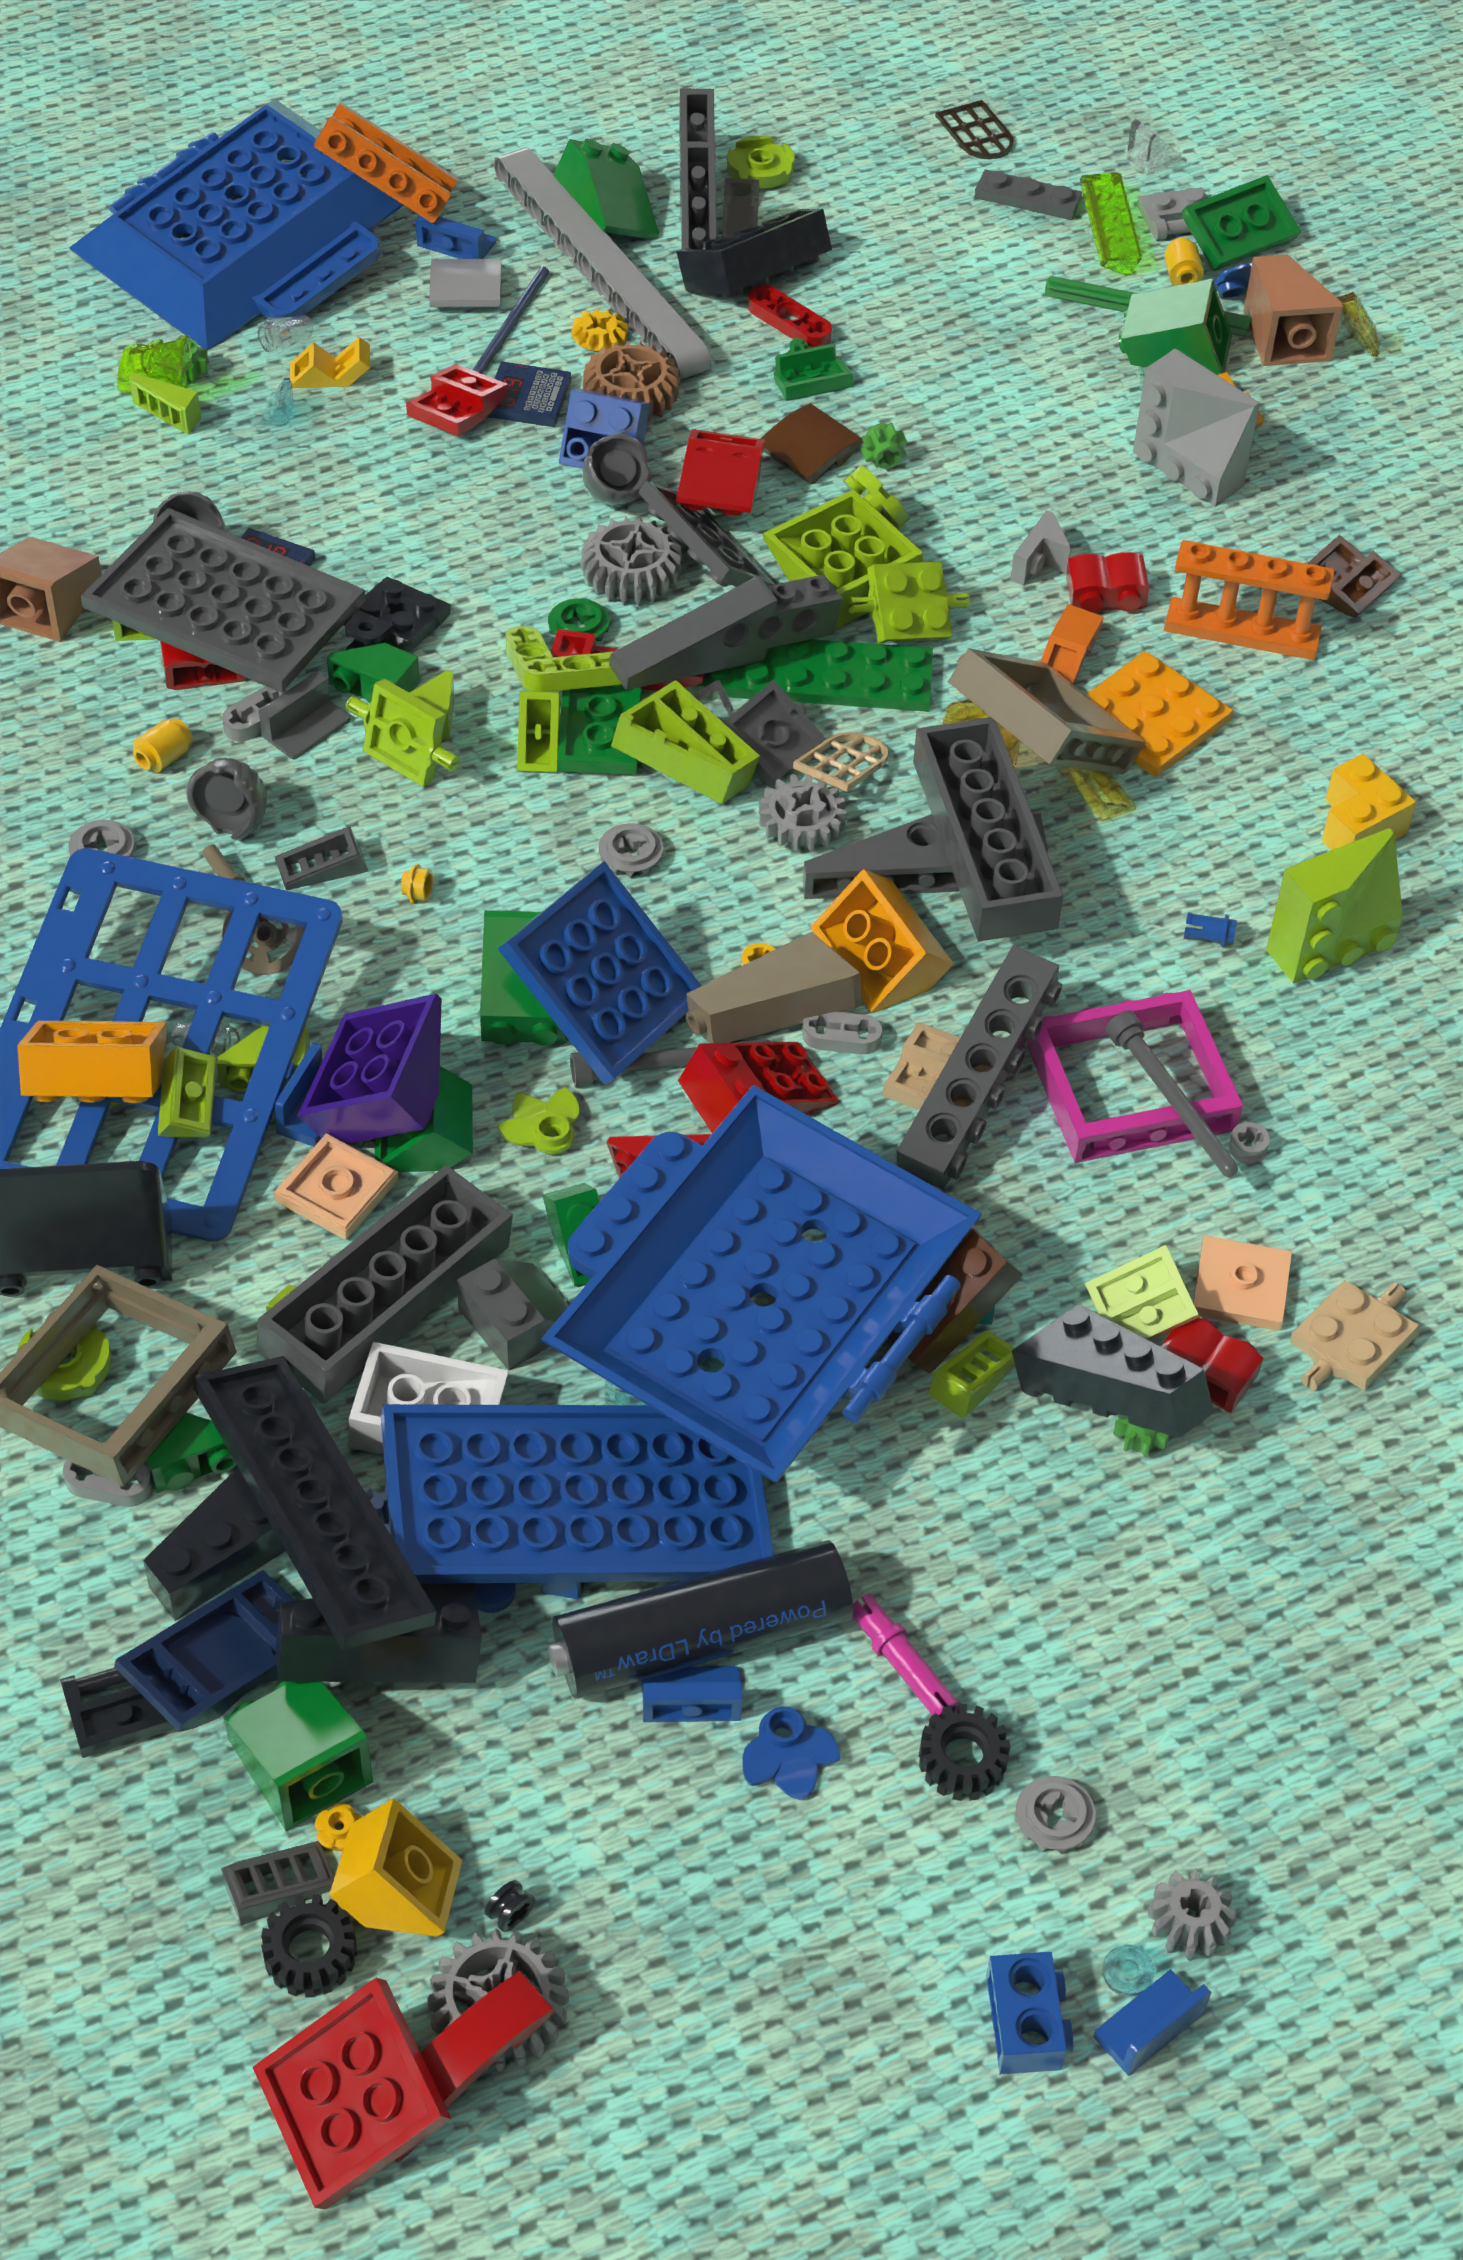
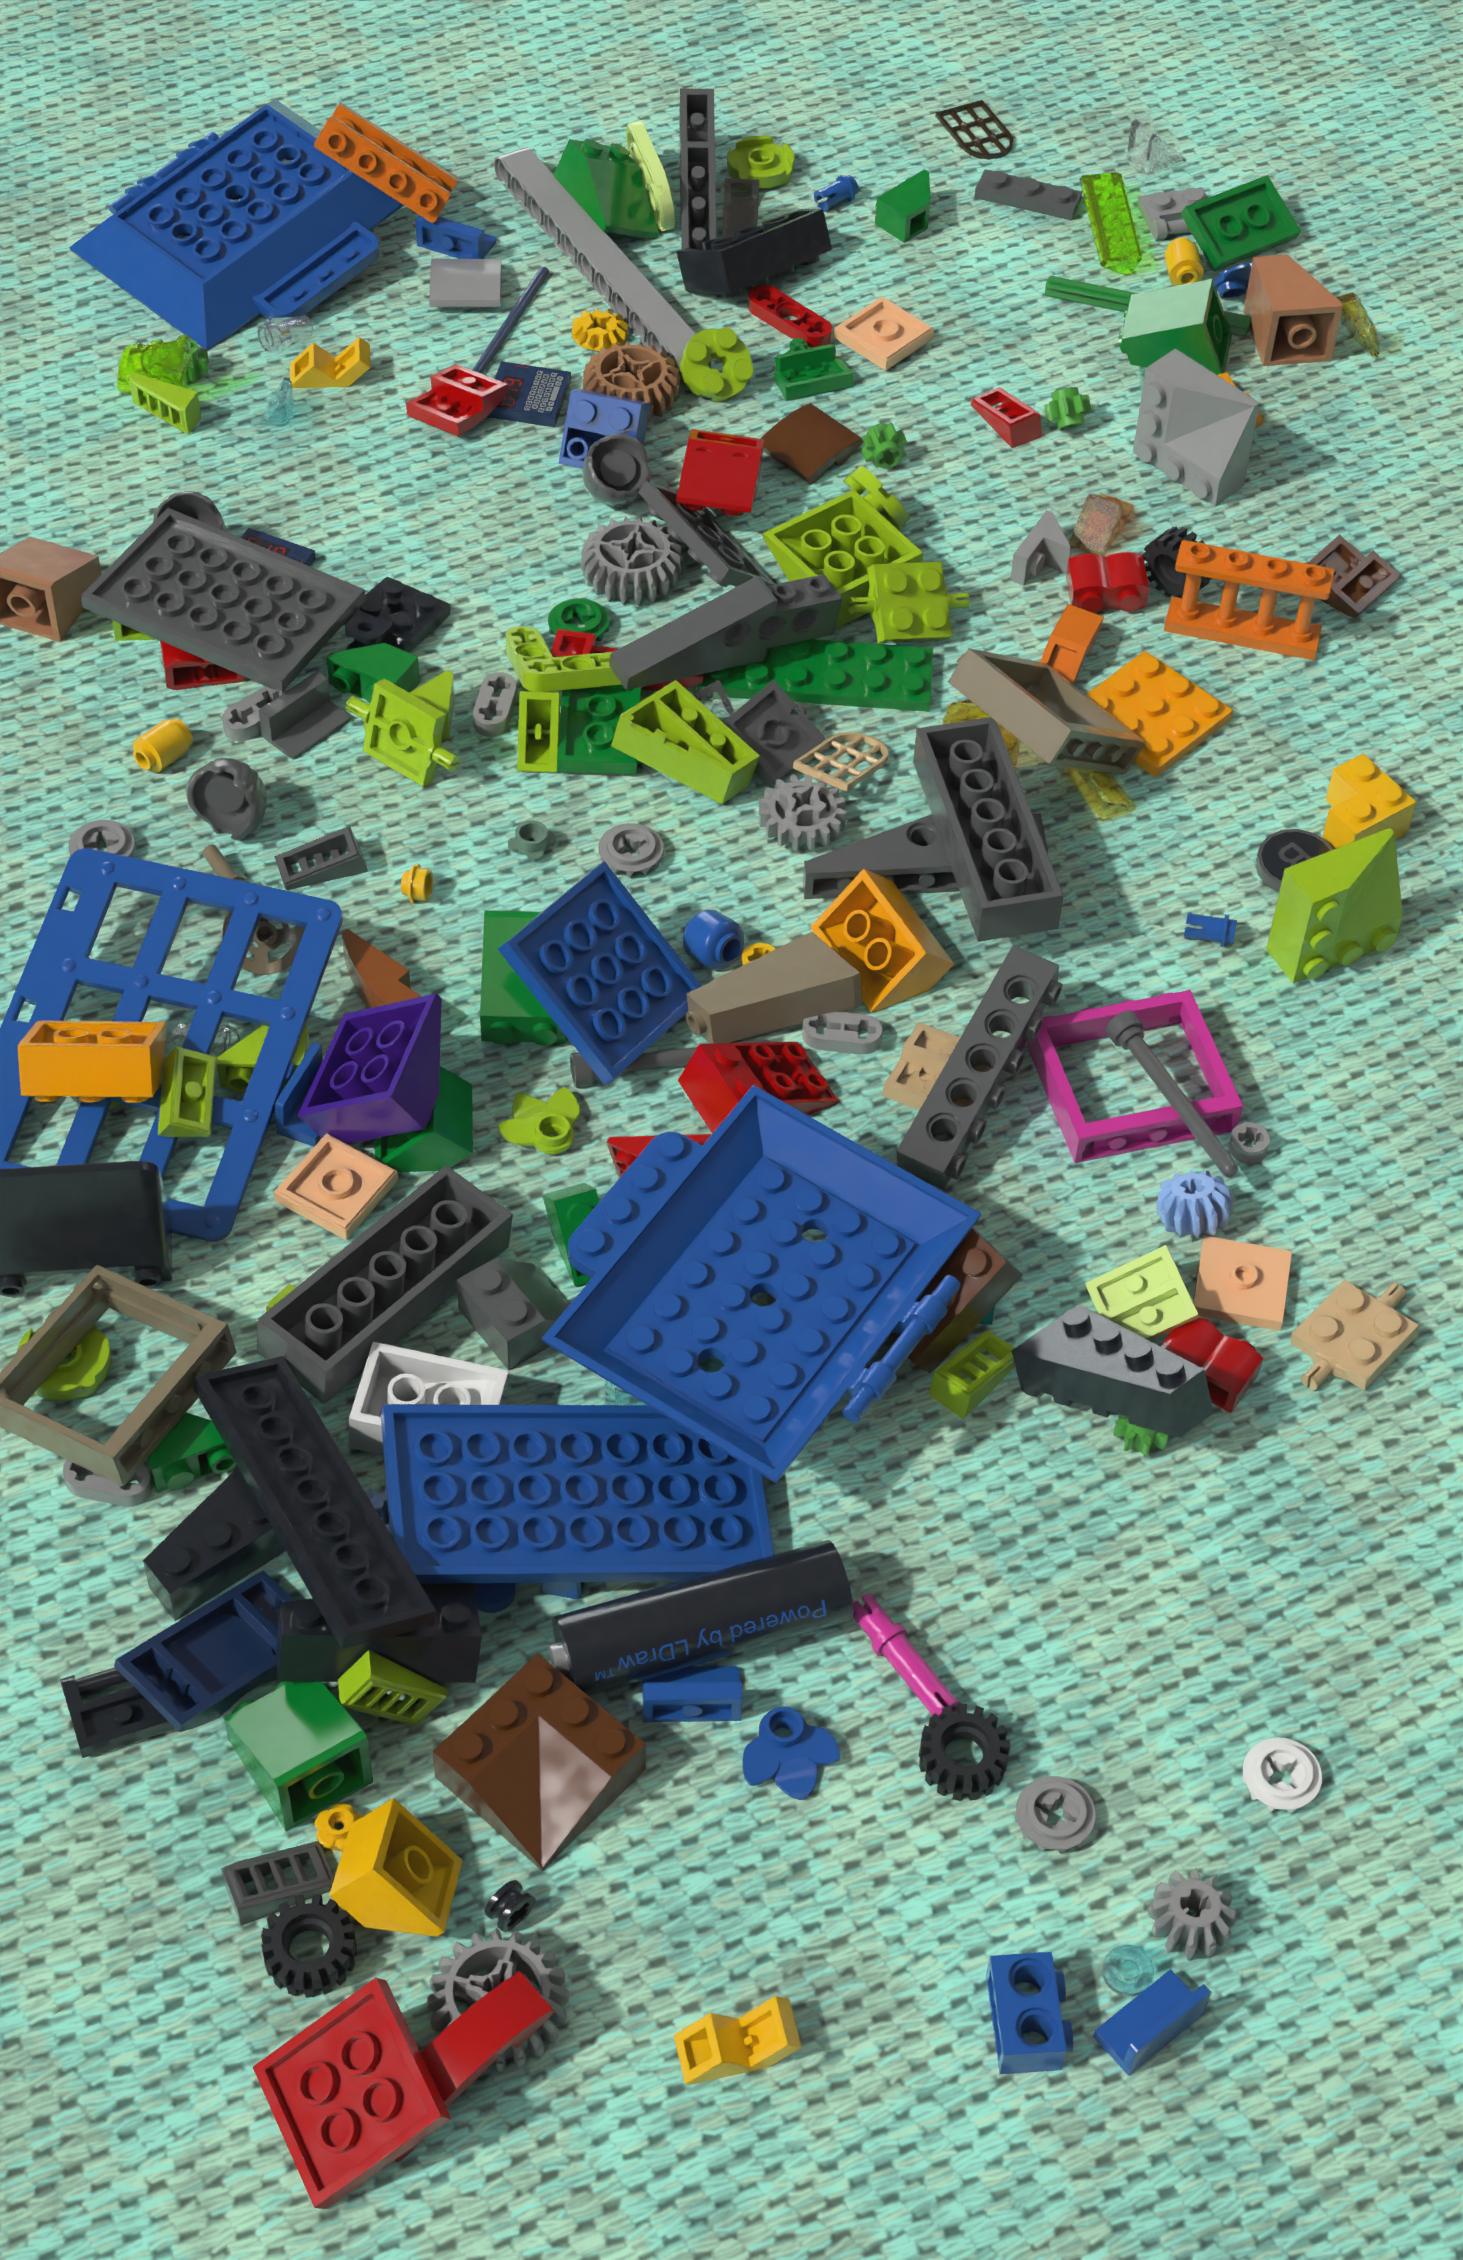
(372, 1670): none -> lime slope
(375, 974): none -> dark orange slope
(501, 705): none -> light grey beam
(531, 839): none -> sand green plate
(539, 1761): none -> reddish brown slope
(653, 174): none -> yellowish green tile
(713, 939): none -> blue head
(723, 346): none -> lime plate
(732, 2046): none -> yellow slope
(843, 189): none -> blue pin
(883, 333): none -> light nougat plate
(905, 207): none -> green slope
(1011, 420): none -> red slope
(1068, 408): none -> bright green gear
(1100, 523): none -> clear orange slope
(1161, 561): none -> black tyre
(1194, 1204): none -> light blue gear
(1282, 1755): none -> white gear
(1285, 850): none -> black tile

